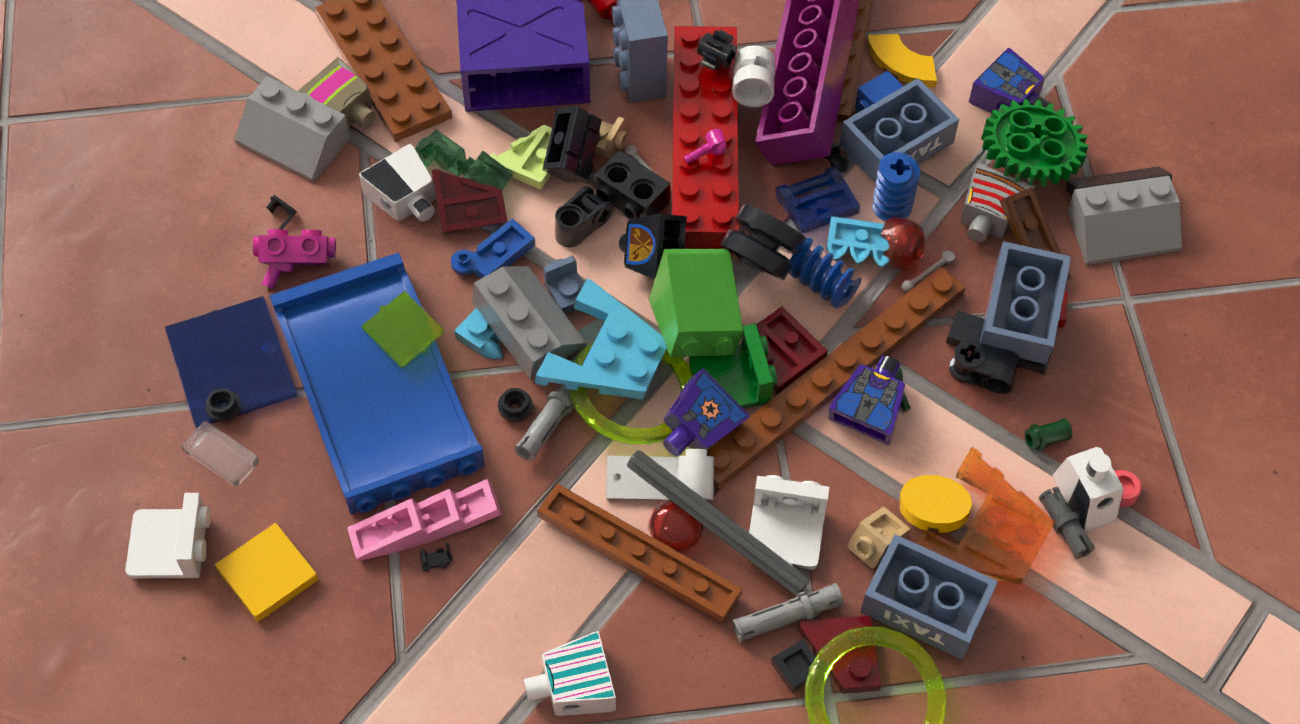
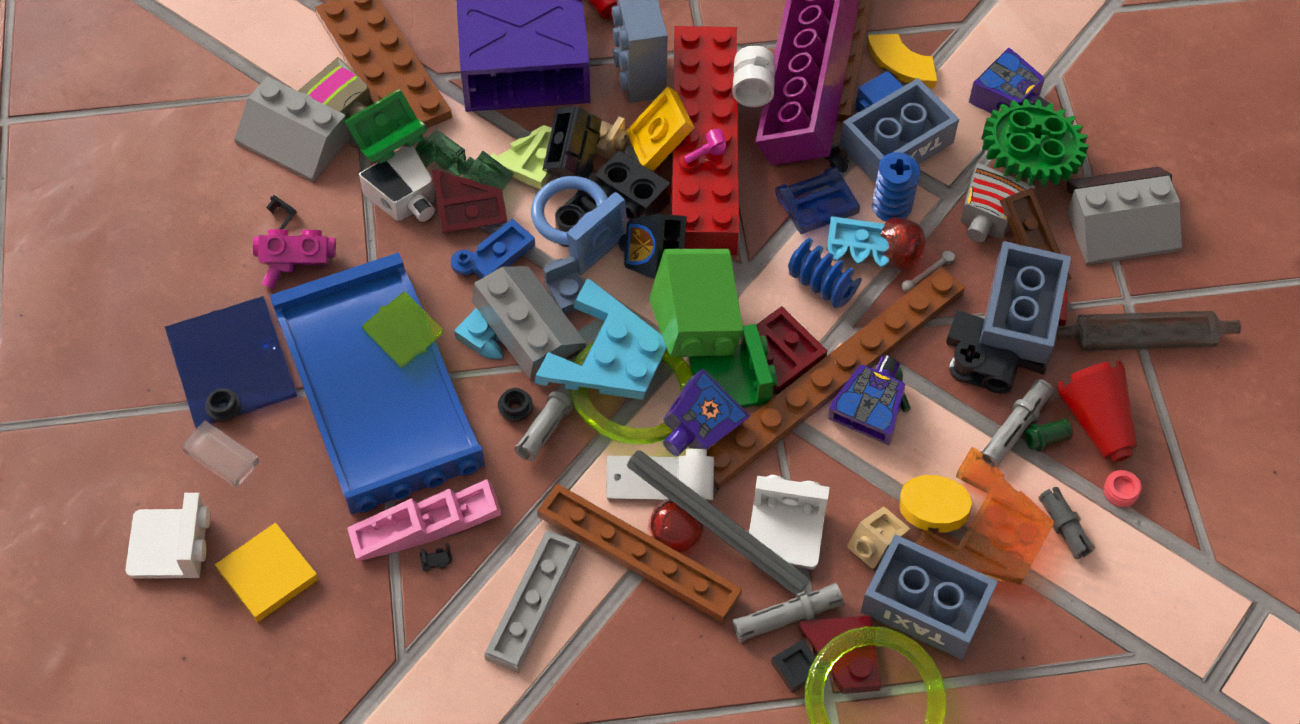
(385, 127): none -> green bracket
(532, 601): none -> light grey tile
(575, 678): white torso -> none
(595, 232): none -> medium blue tile
(660, 129): none -> yellow tile
(717, 50): black gear -> none
(765, 238): black wheel -> none
(1024, 412): none -> light grey pin
(1089, 482): white torso -> none
(1102, 408): none -> red cone
(1148, 330): none -> clear smoke plate

